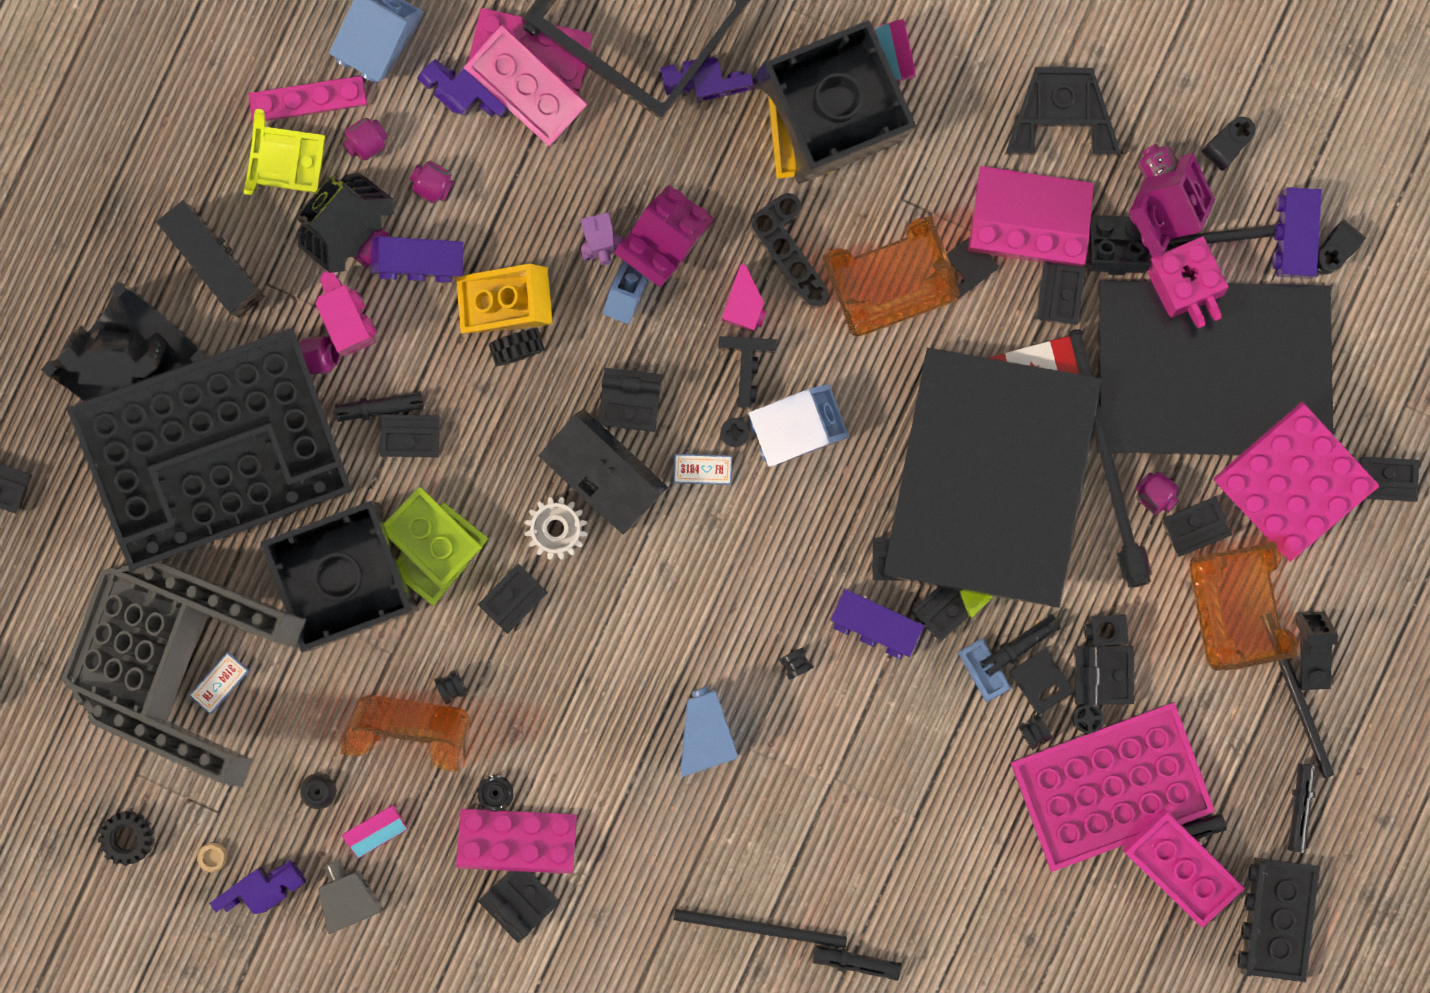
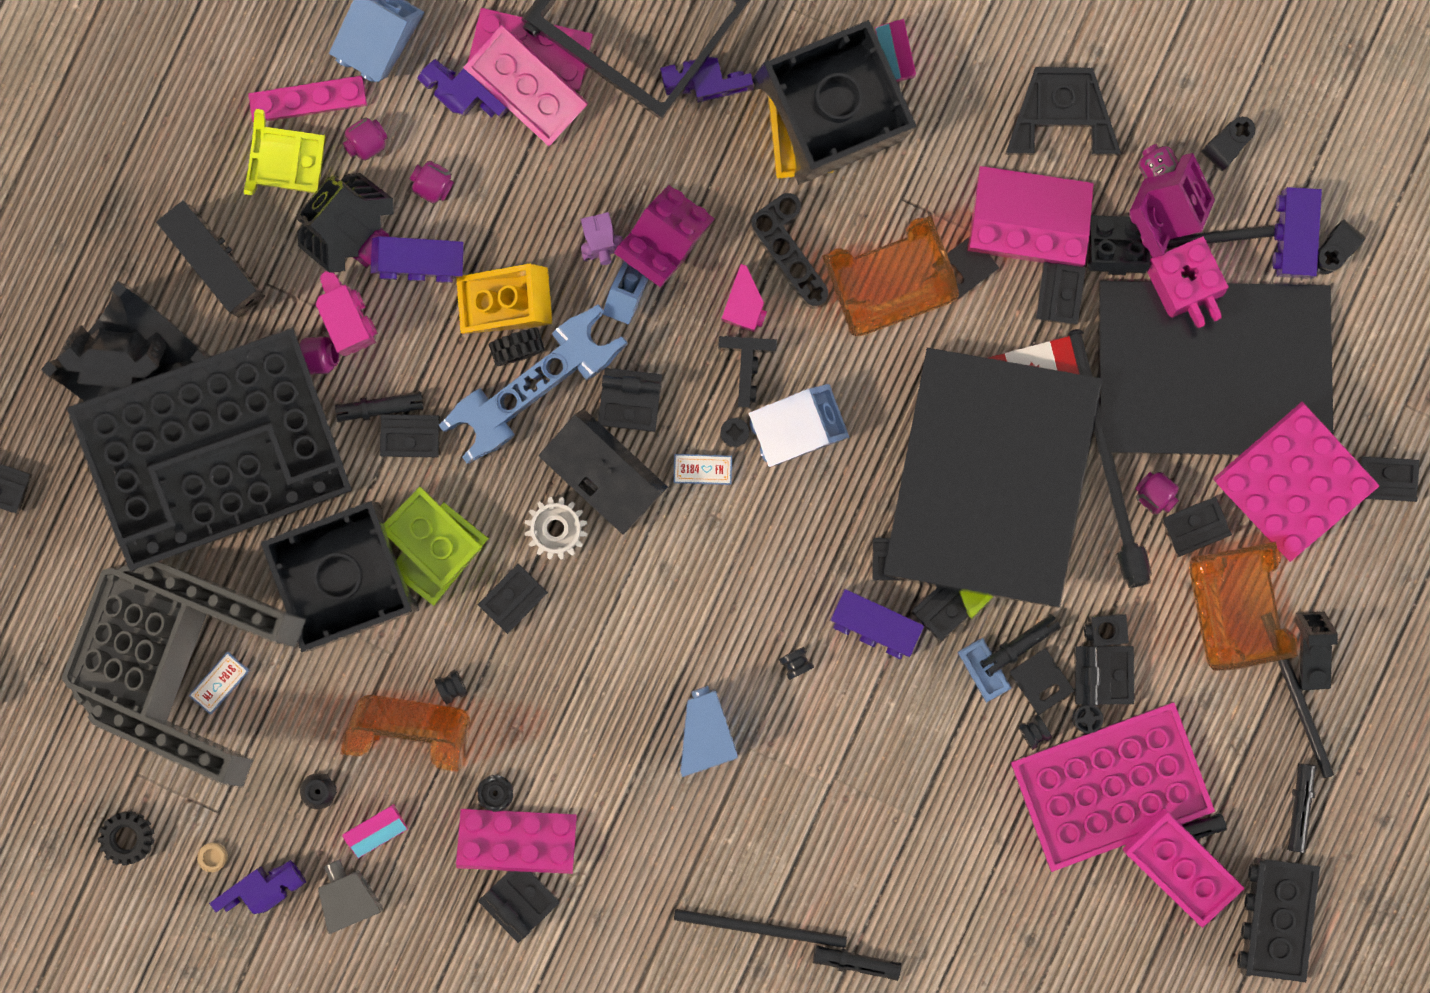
(491, 416): none -> medium blue piece

